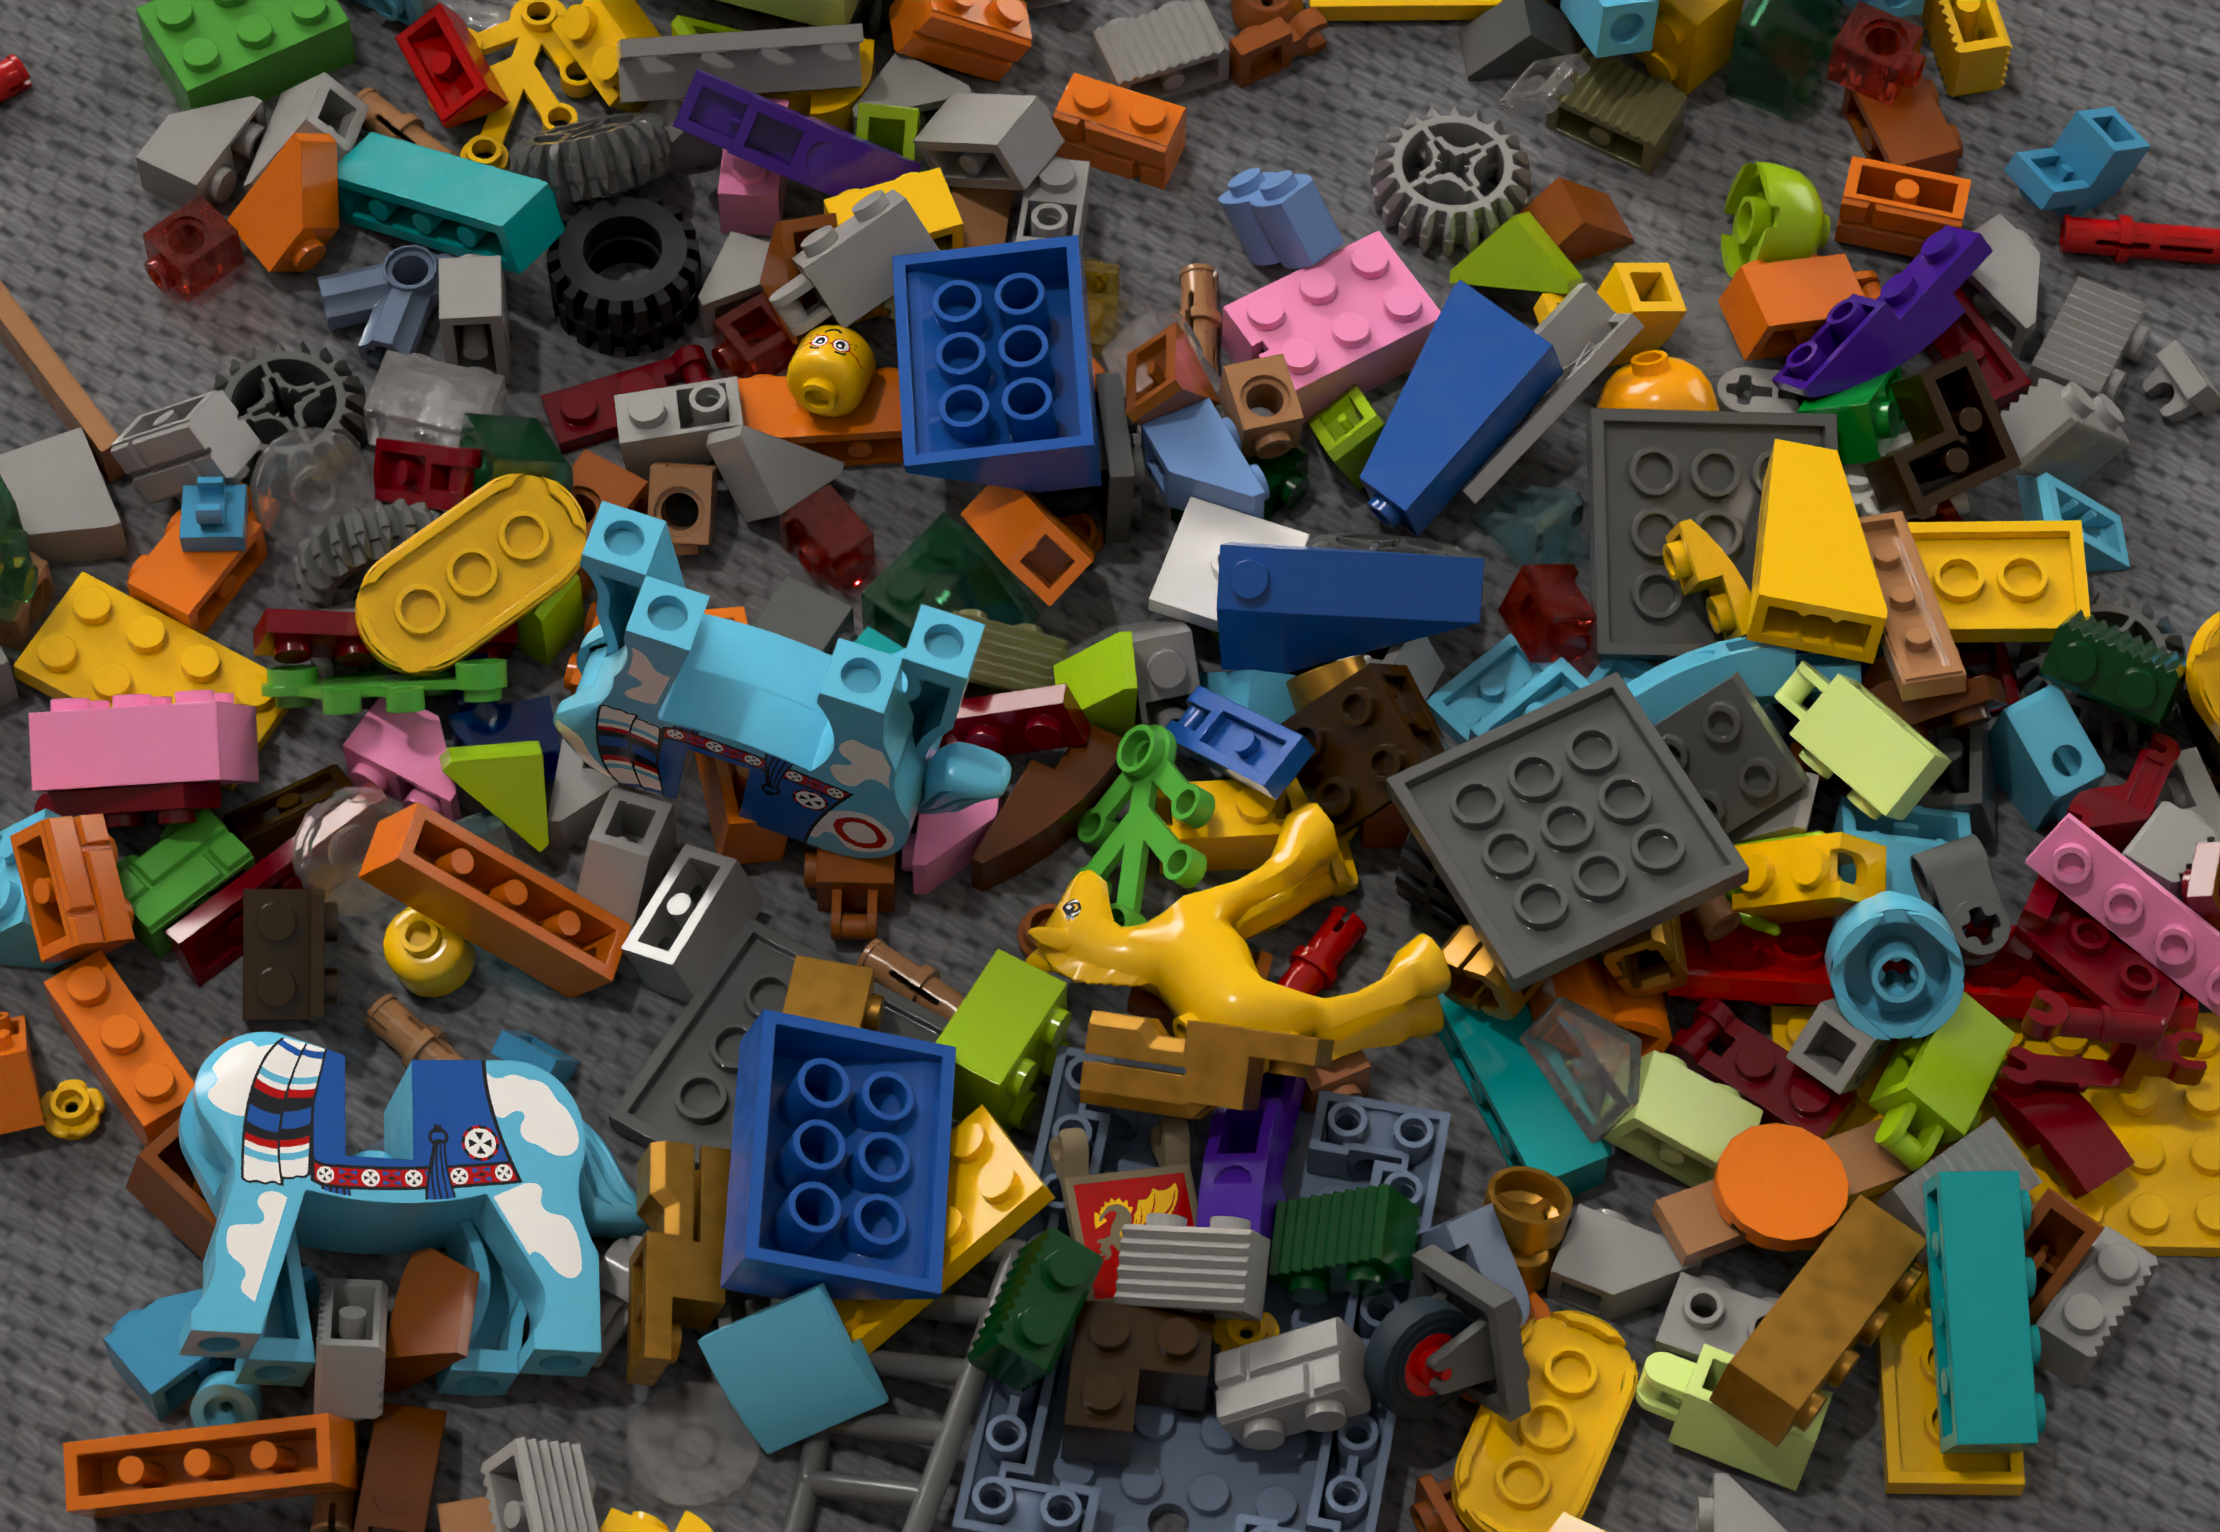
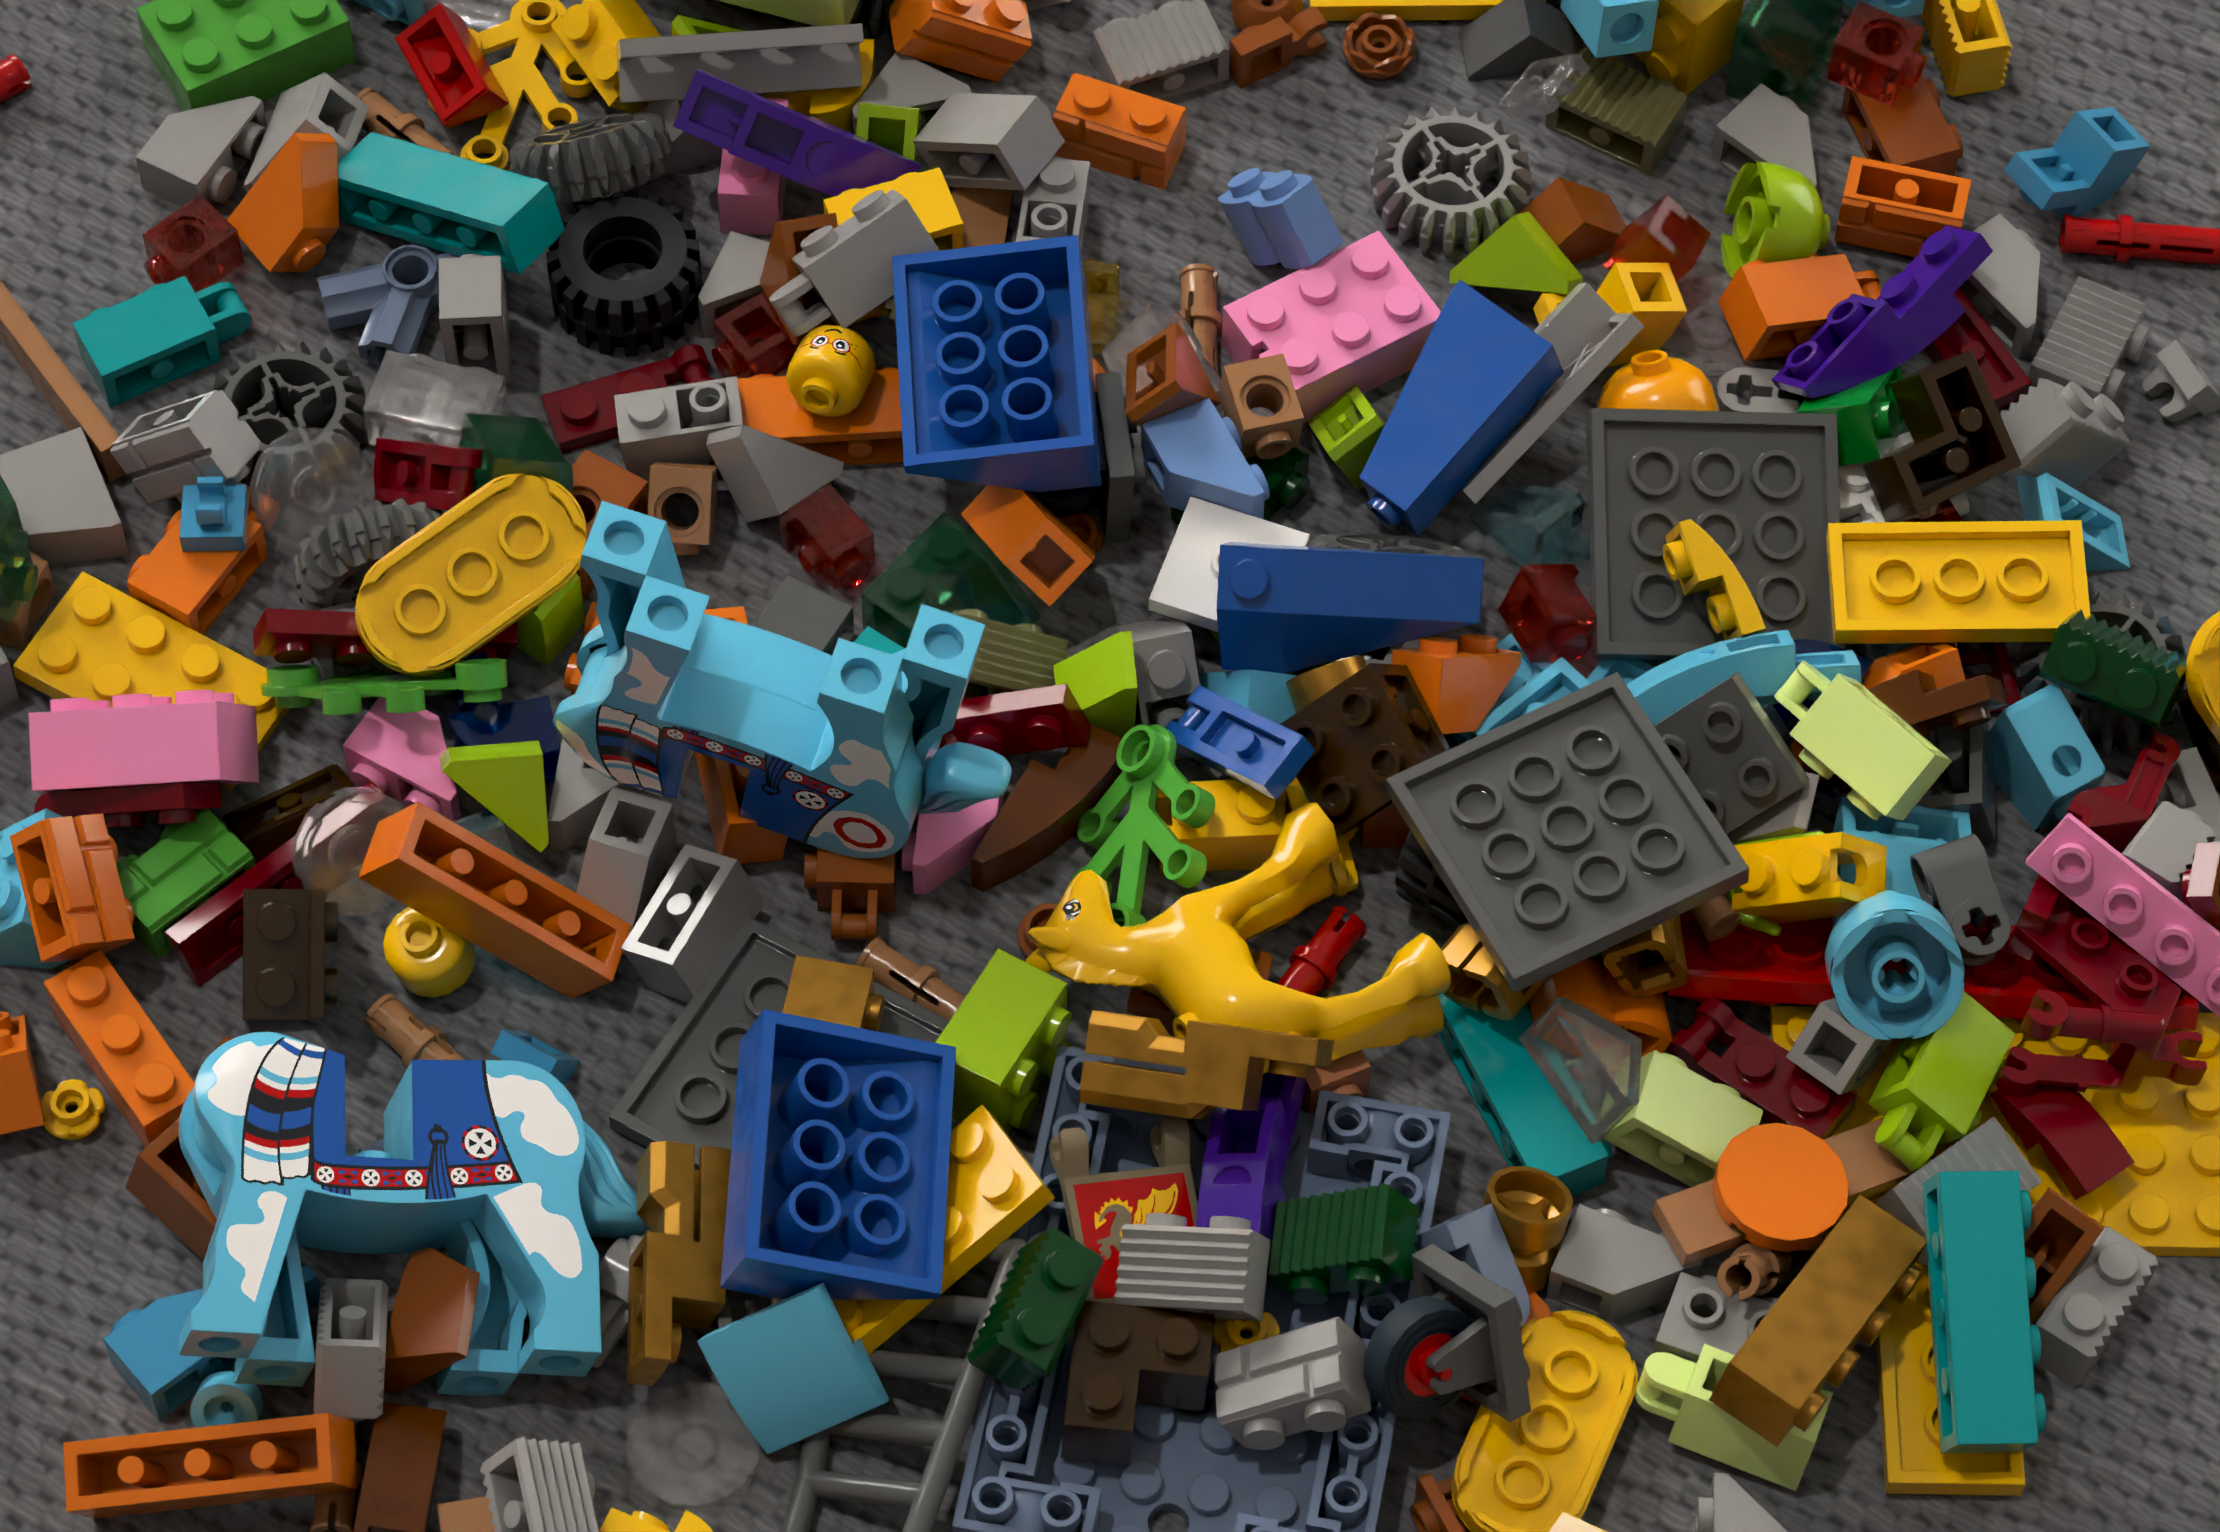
(158, 336): none -> teal brick
(1382, 31): none -> dark orange plate
(1459, 677): none -> orange slope
(1661, 236): none -> clear red brick
(1751, 1276): none -> medium nougat pin
(1765, 130): none -> light grey slope
(1812, 560): yellow slope -> none
(1915, 631): medium nougat tile -> none

